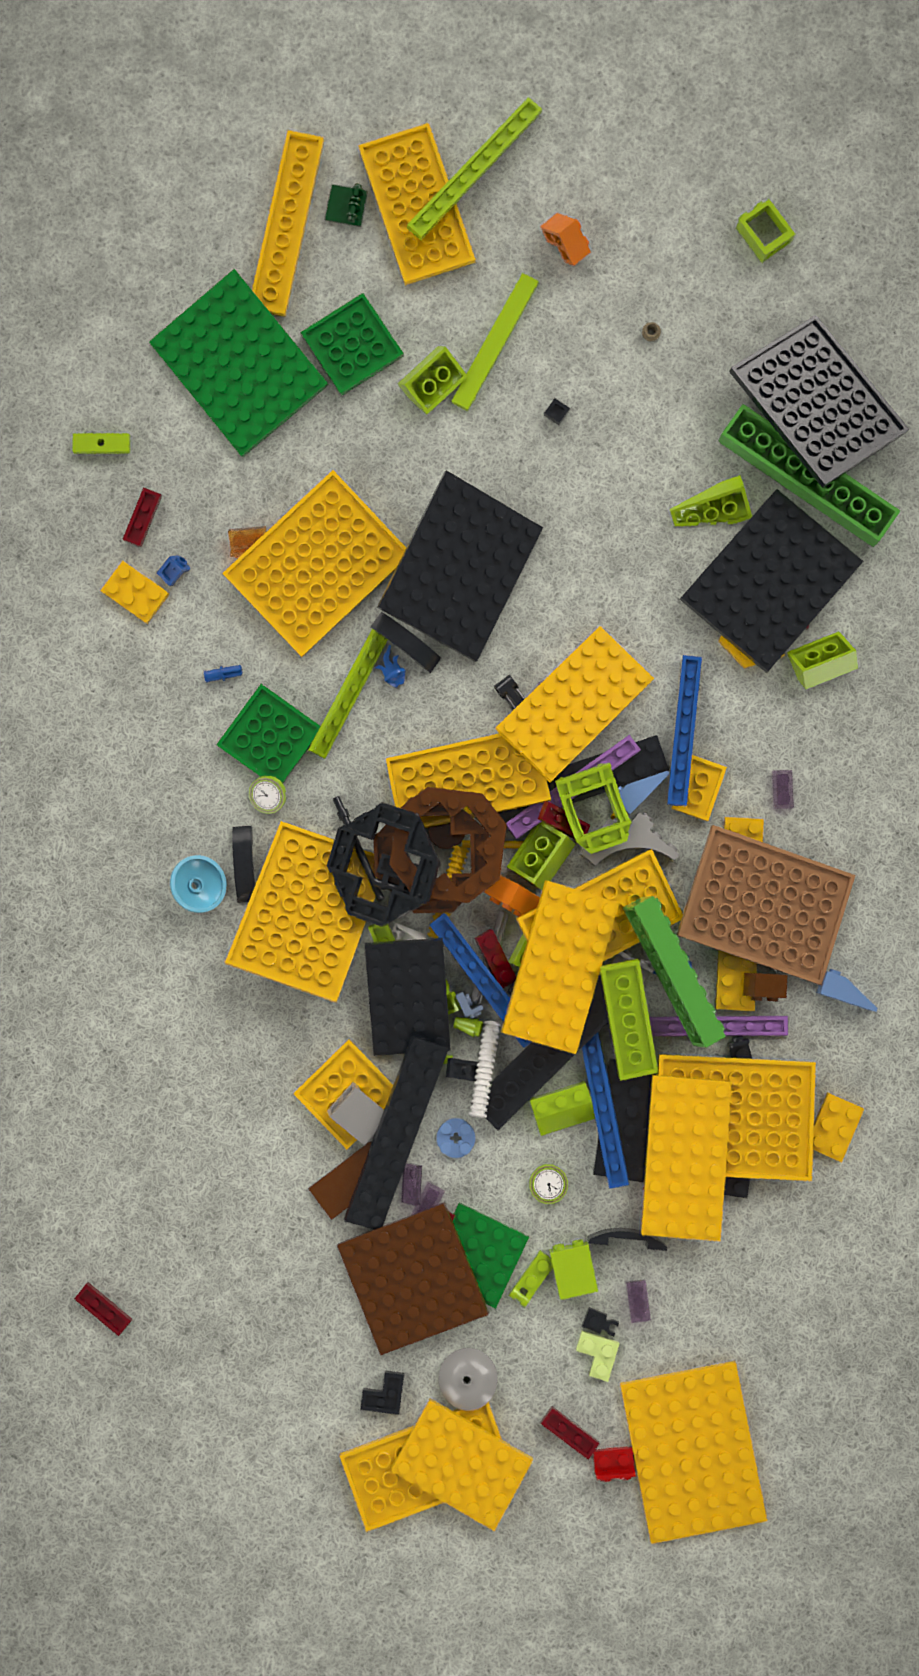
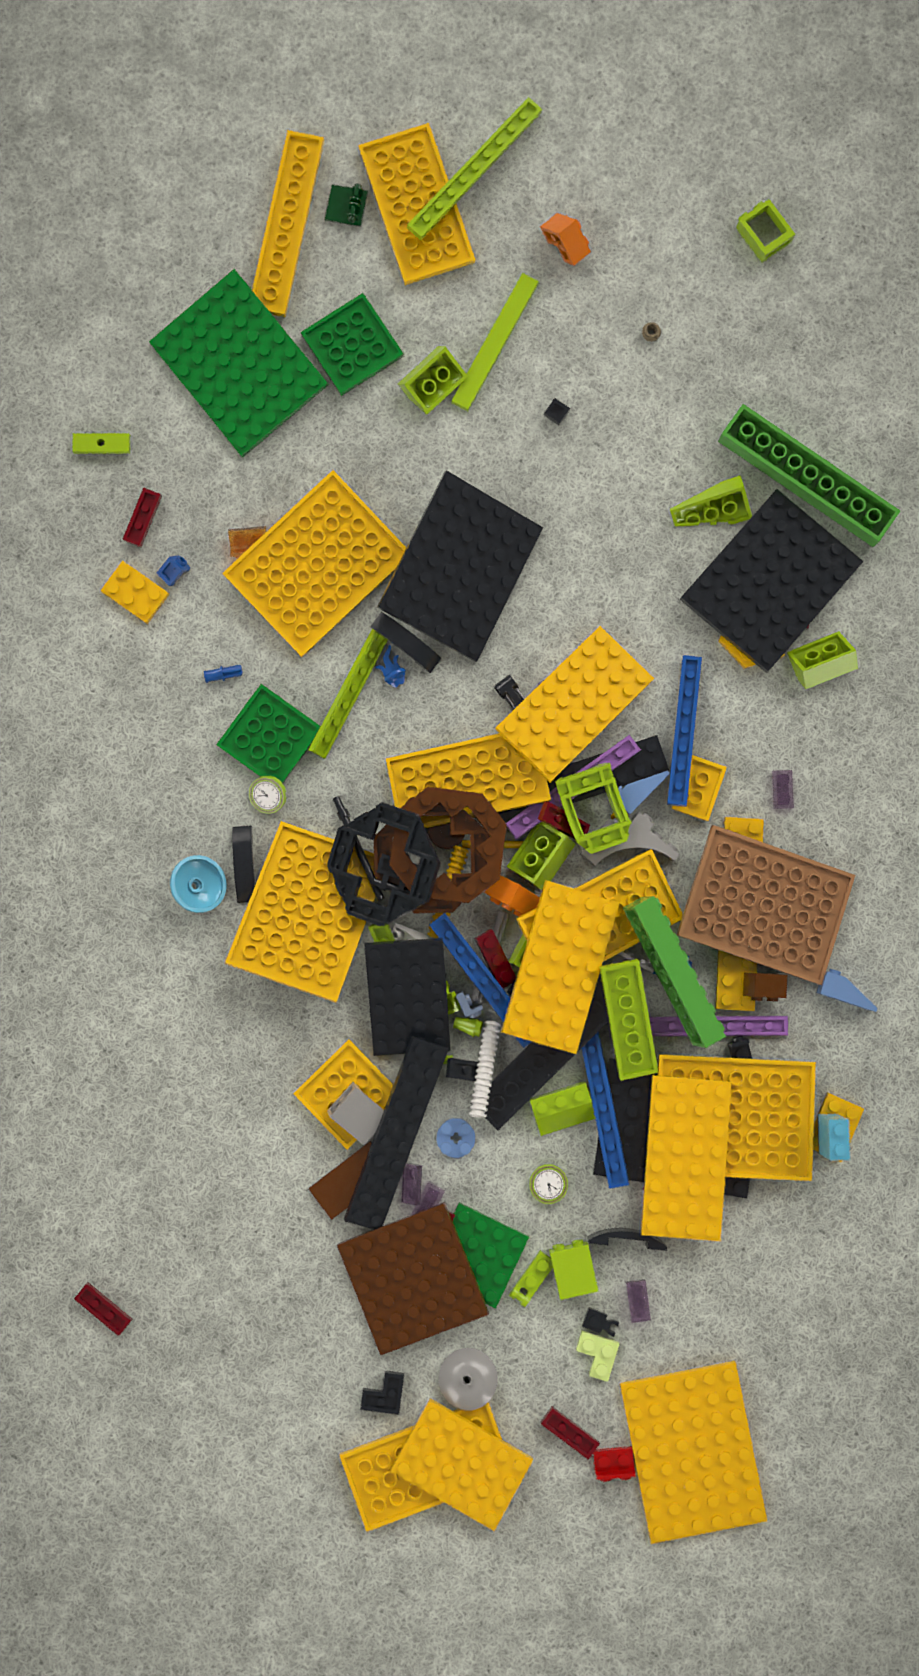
(819, 401): plate -> none
(833, 1136): none -> medium azure brick

